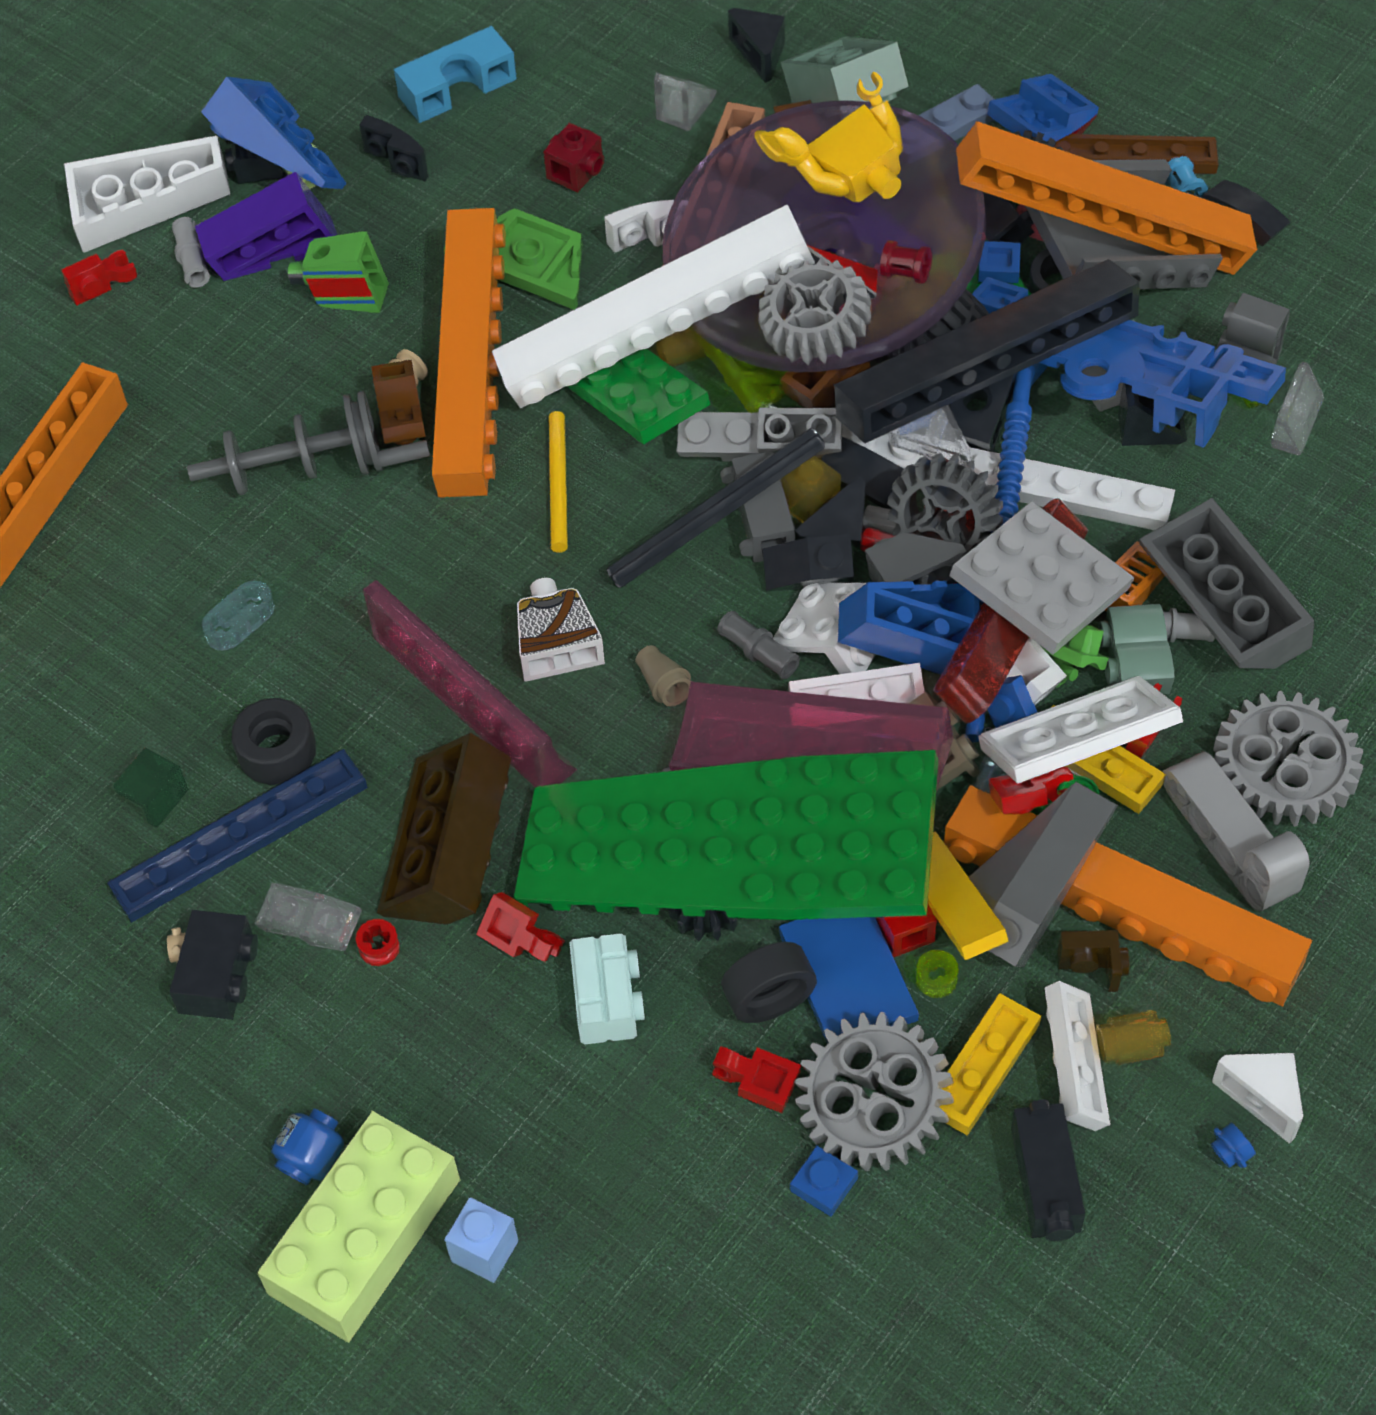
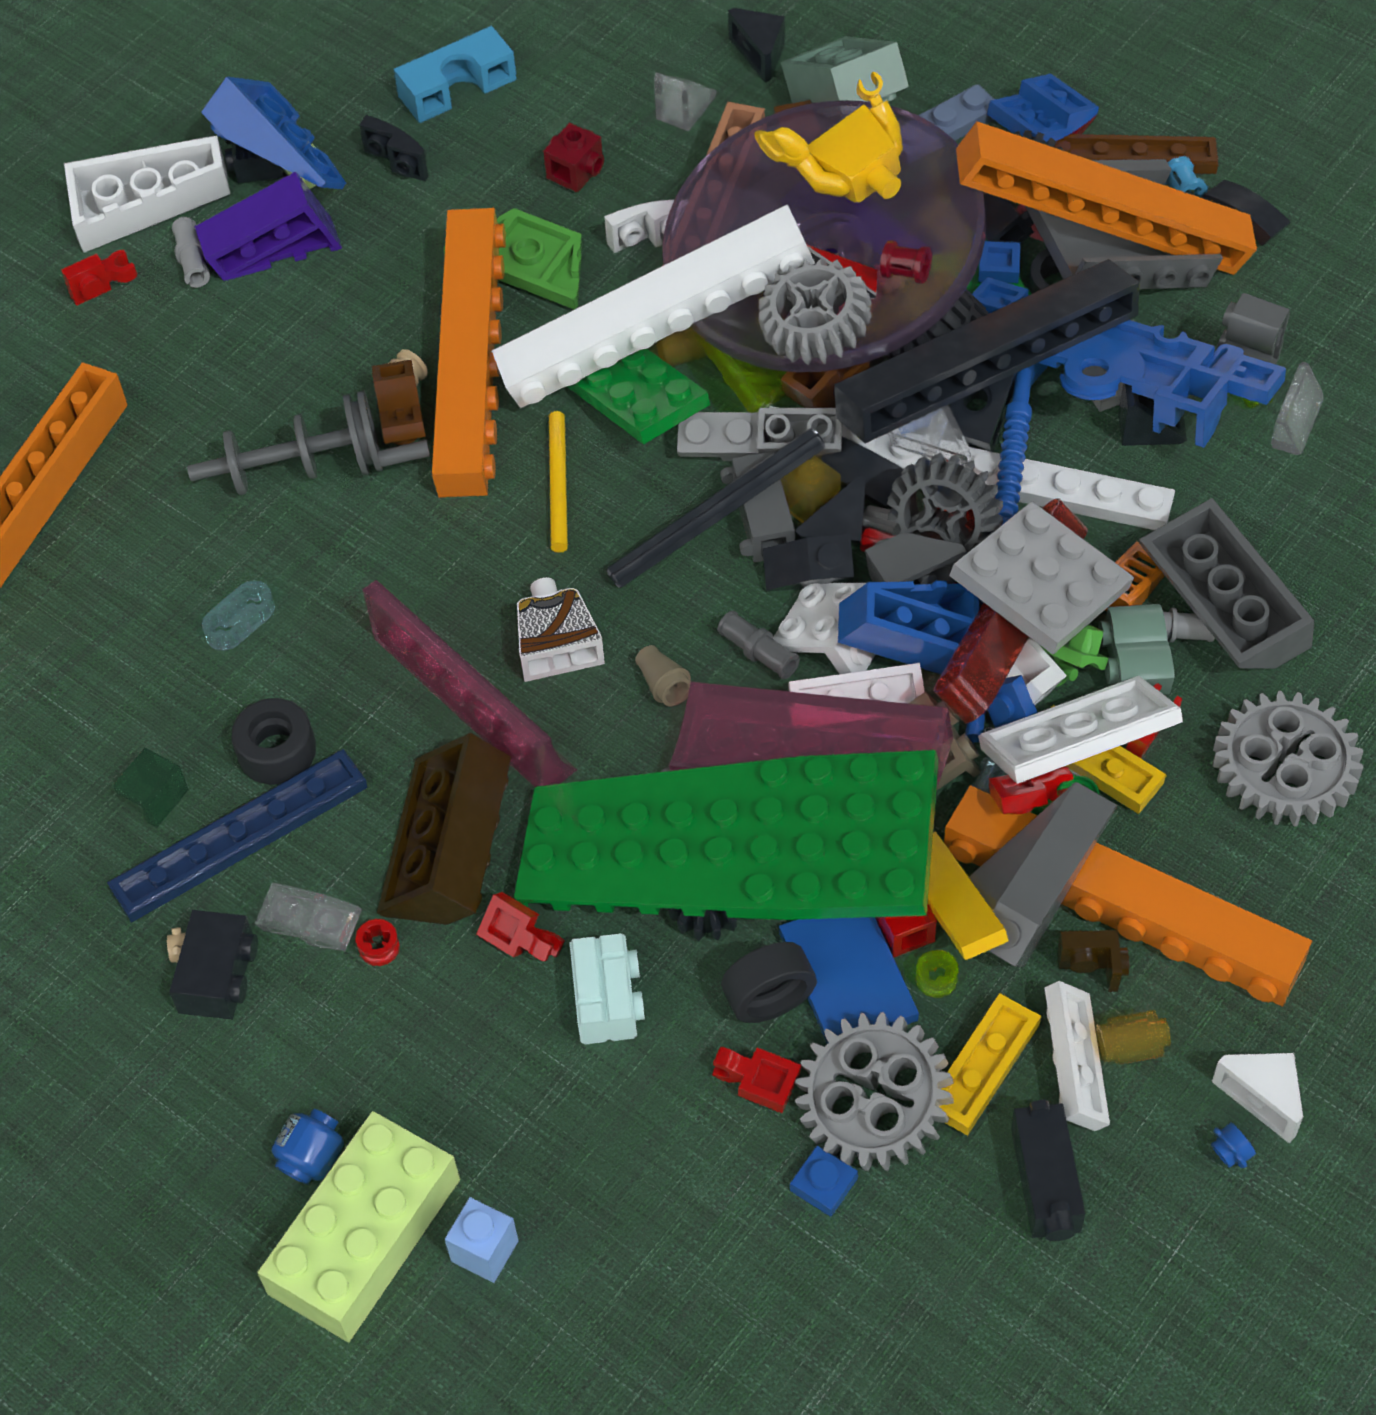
(342, 273): bright green torso -> none
(1256, 862): light grey beam -> none

